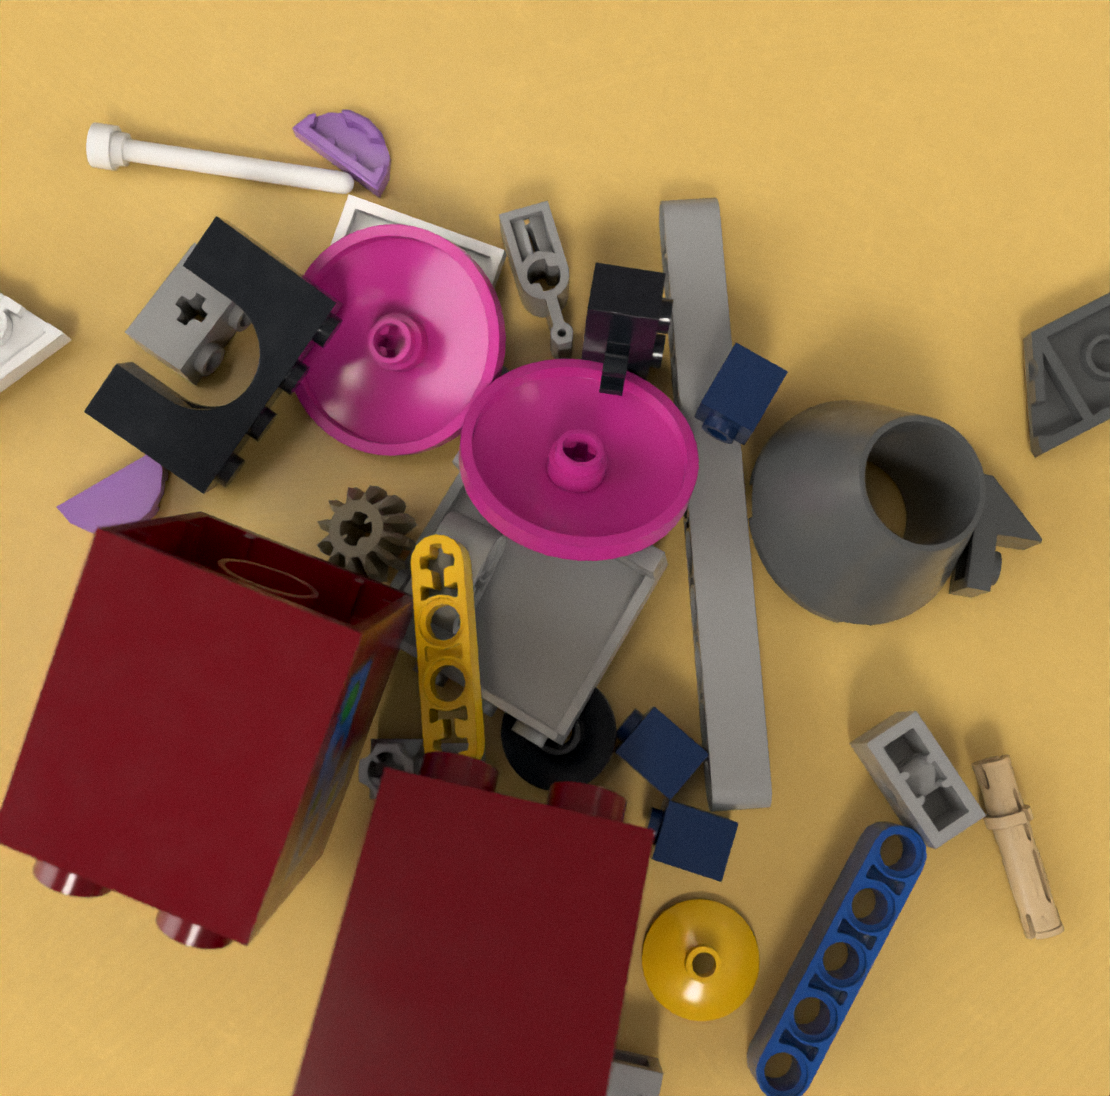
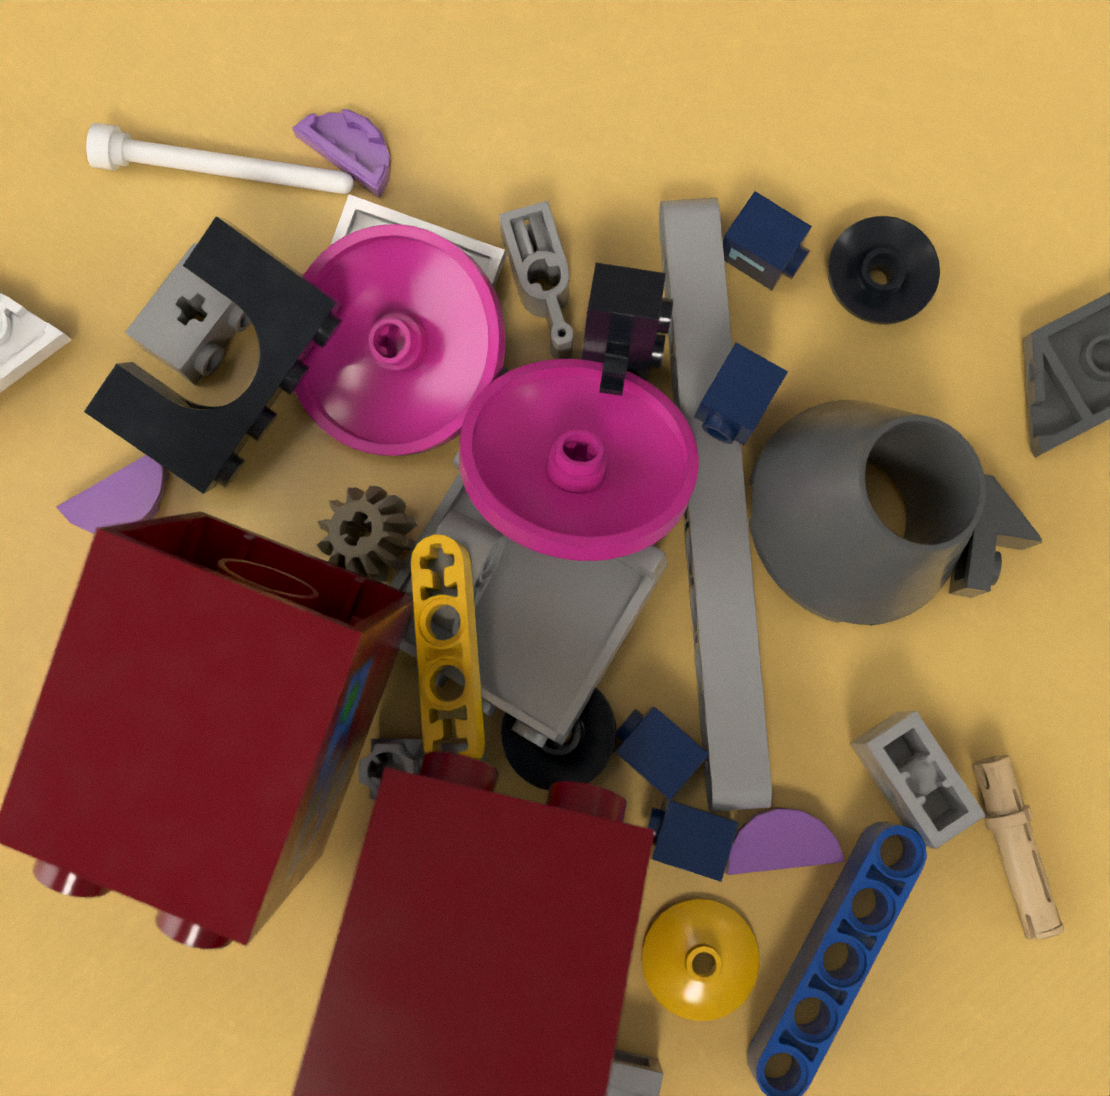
(766, 241): none -> dark blue brick
(781, 841): none -> medium lavender tile
(895, 250): none -> black dish

